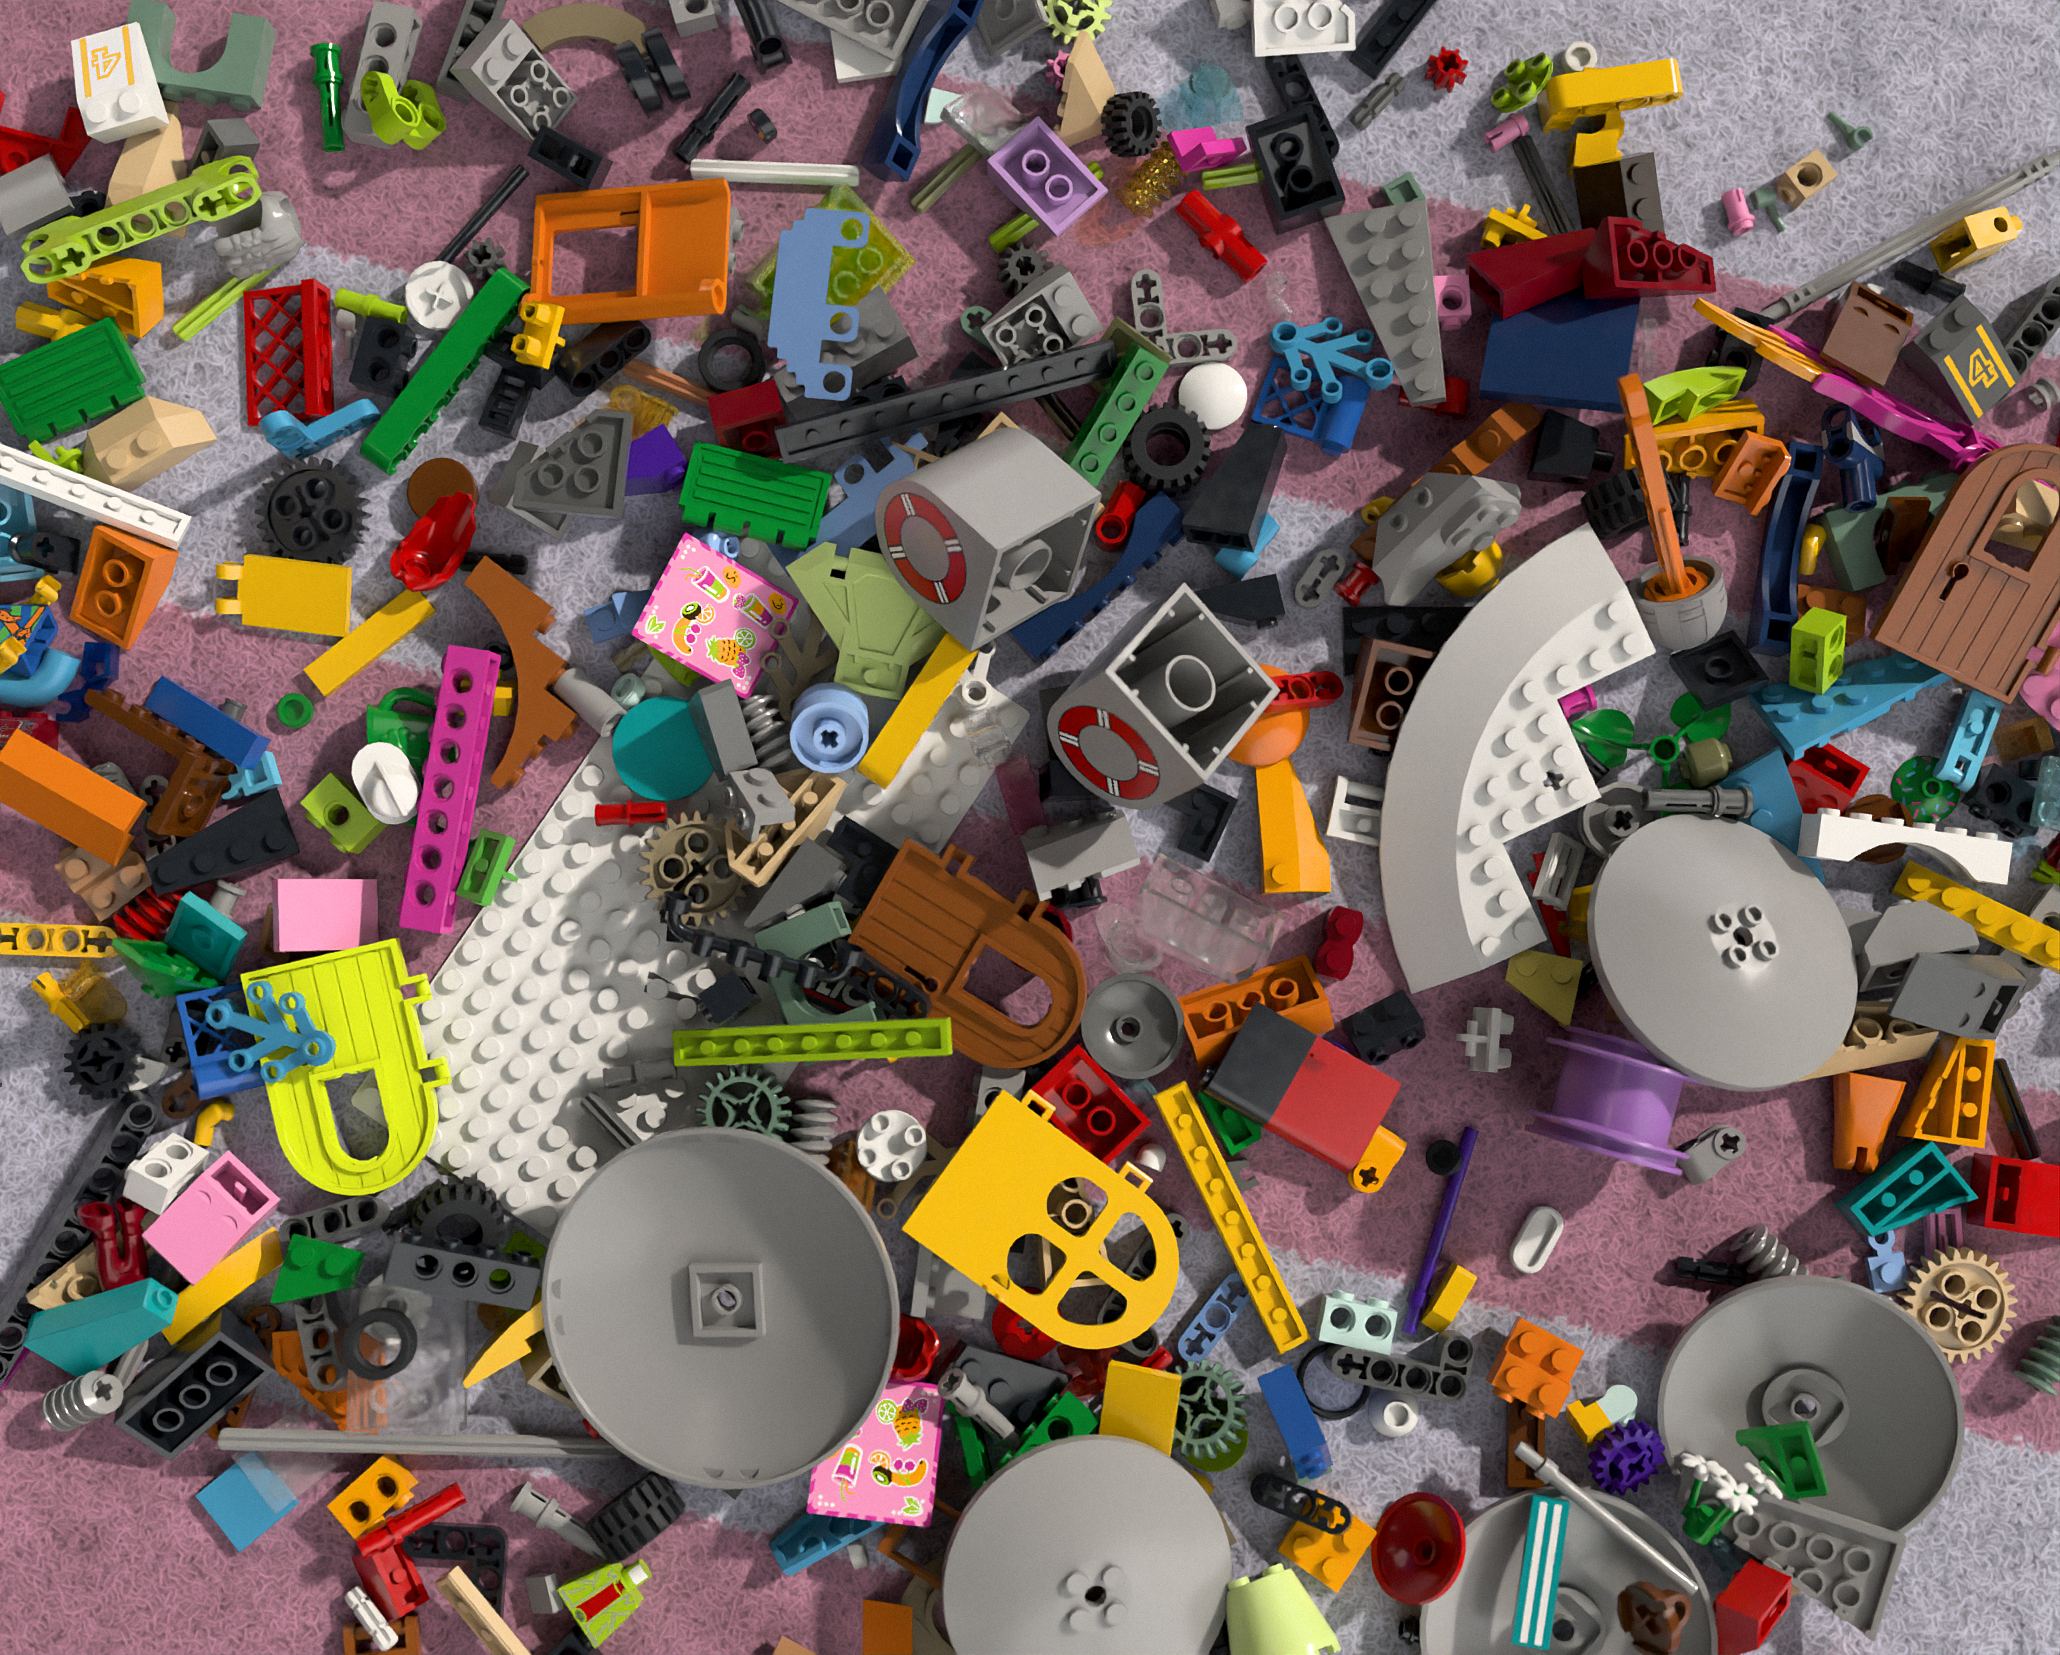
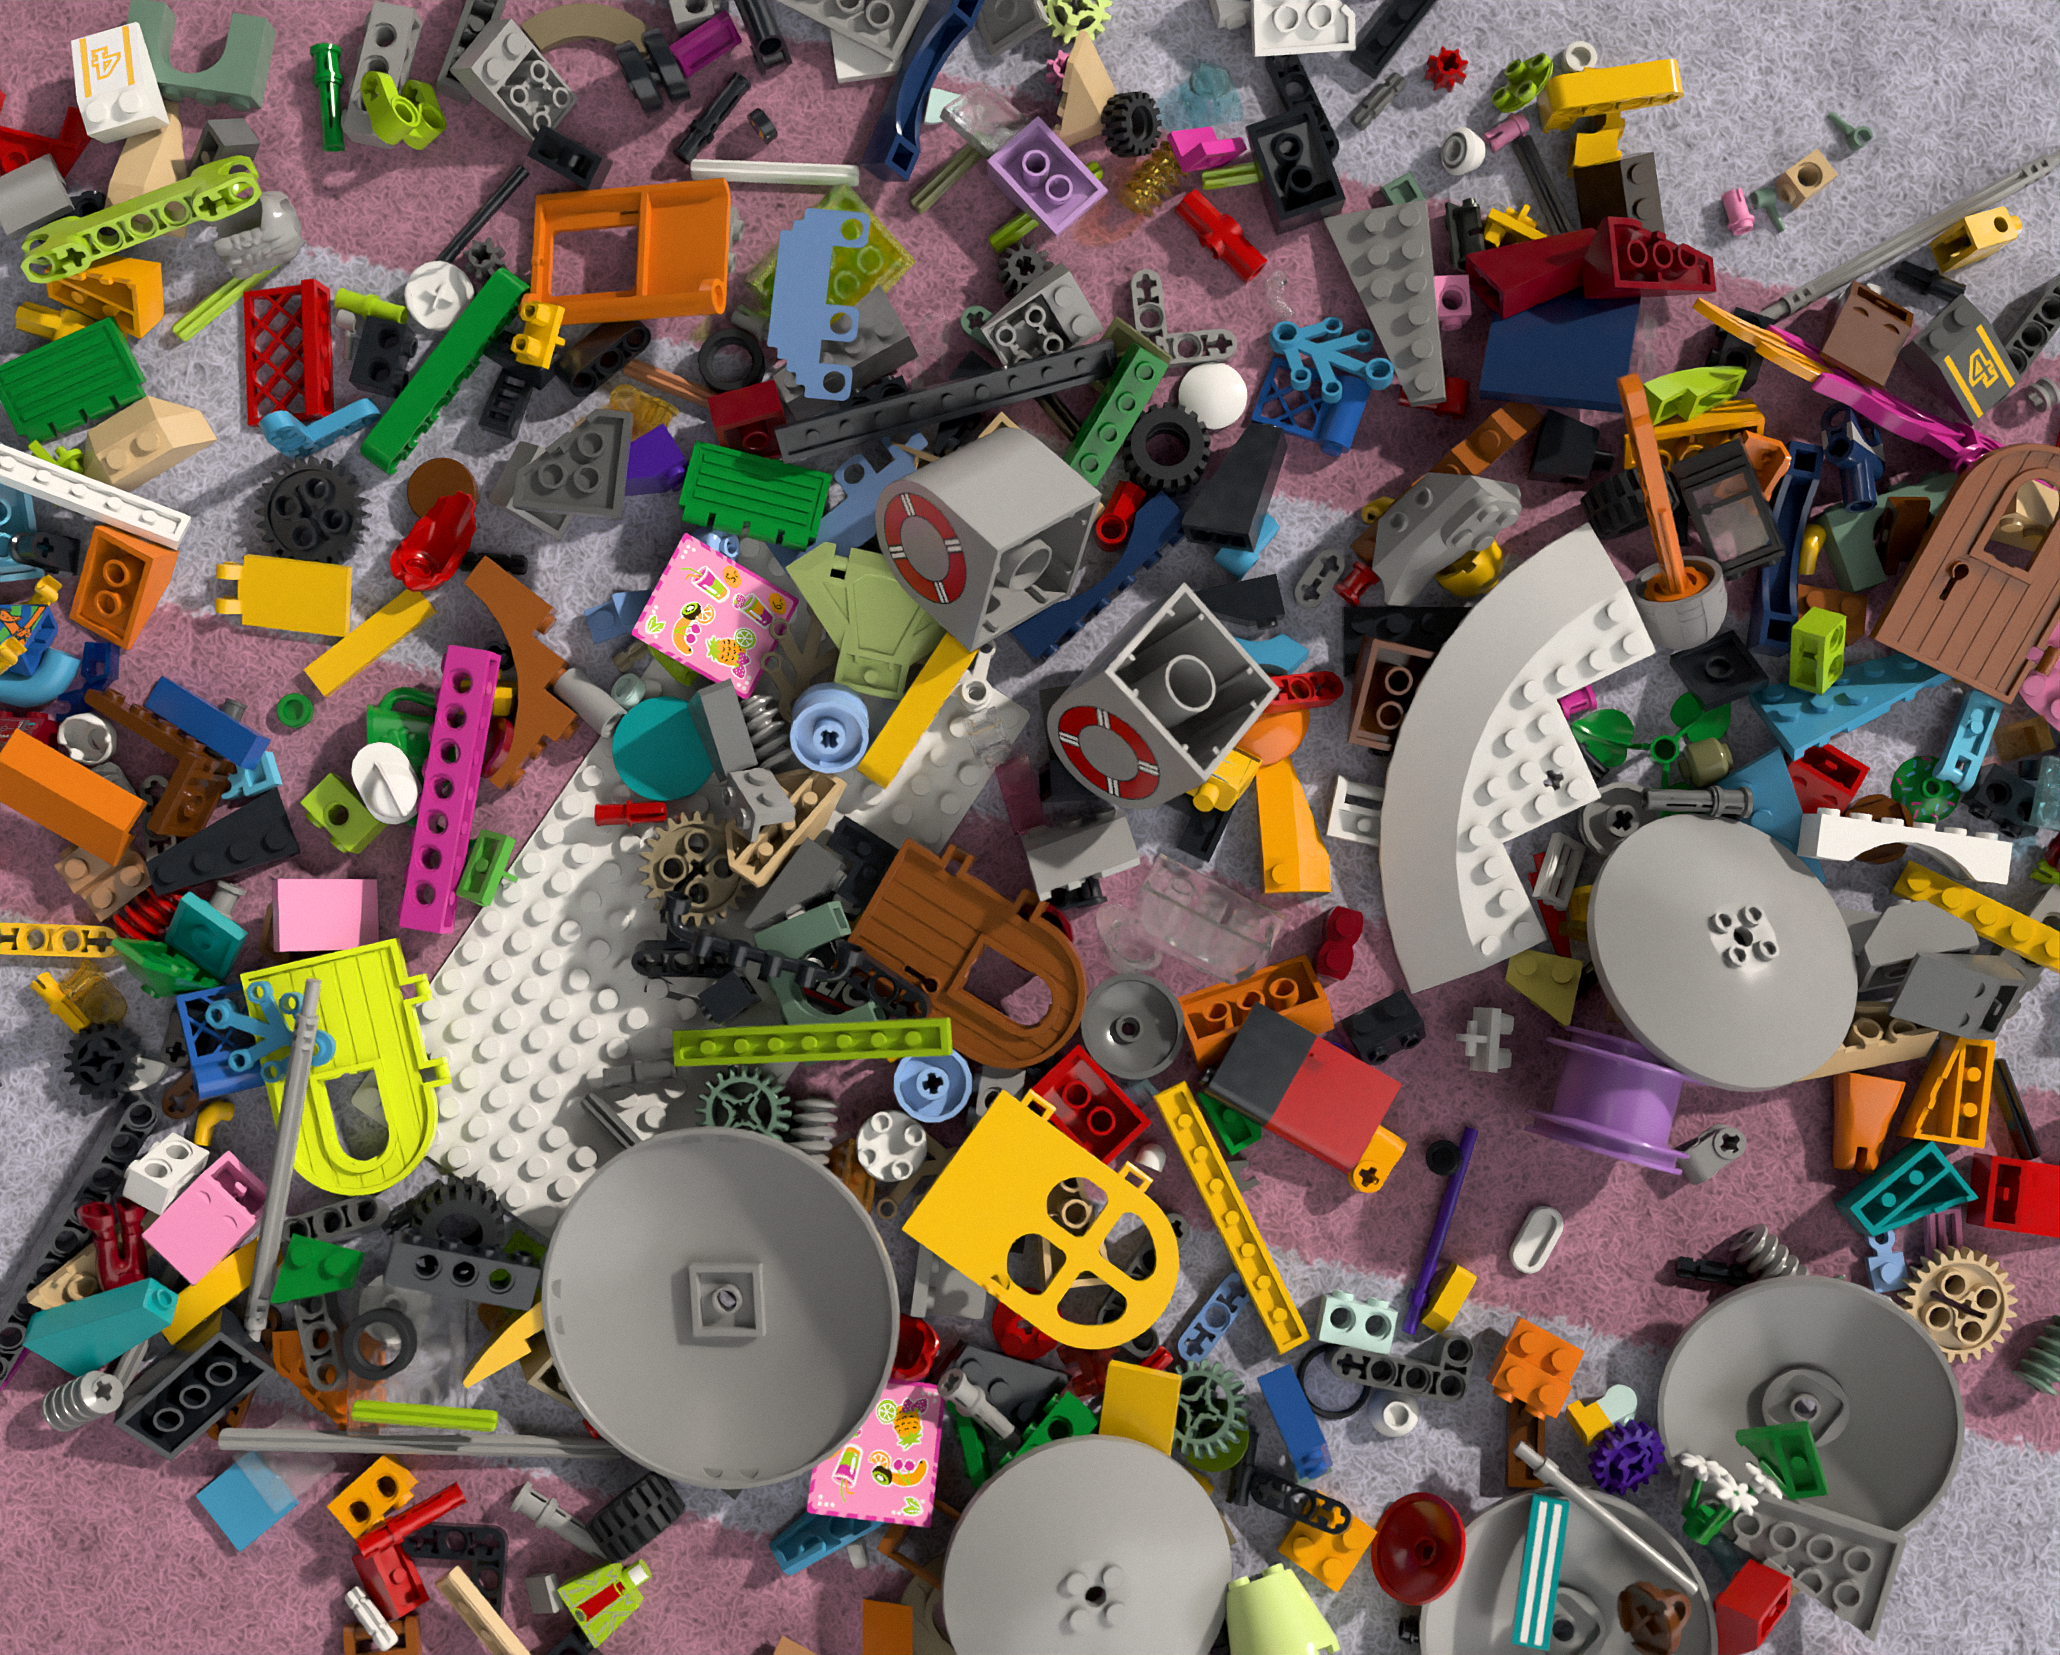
(77, 735): none -> white hair
(282, 1162): none -> light grey axle
(424, 1415): none -> lime axle
(497, 746): none -> dark red piece
(672, 968): none -> black beam
(705, 44): none -> magenta tile
(928, 1103): none -> light blue wheel
(1226, 782): none -> yellow torso
(1242, 1474): none -> black pin
(1276, 655): none -> dark azure tile
(1460, 224): none -> pearl dark grey hinge
(1462, 151): none -> white cone
(1729, 508): none -> black door

